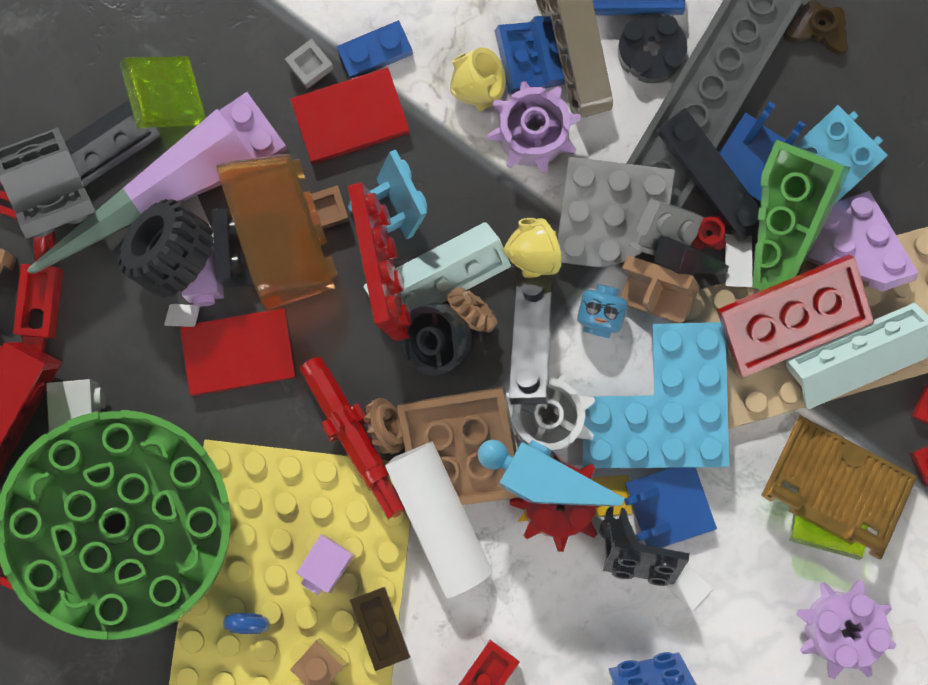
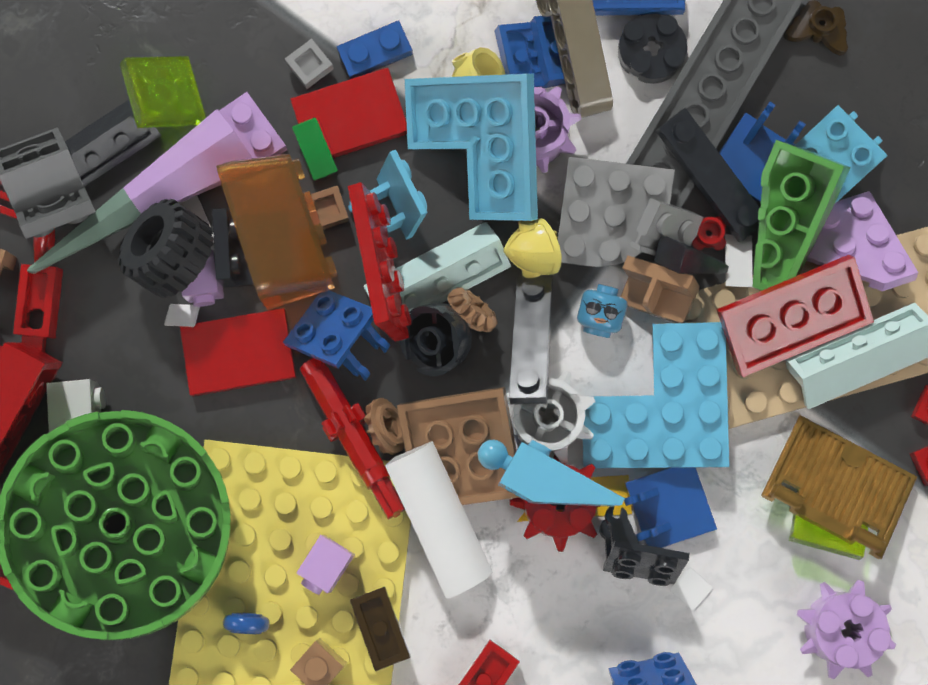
(314, 148): none -> green sticker
(332, 328): none -> blue plate
(497, 127): none -> medium azure plate

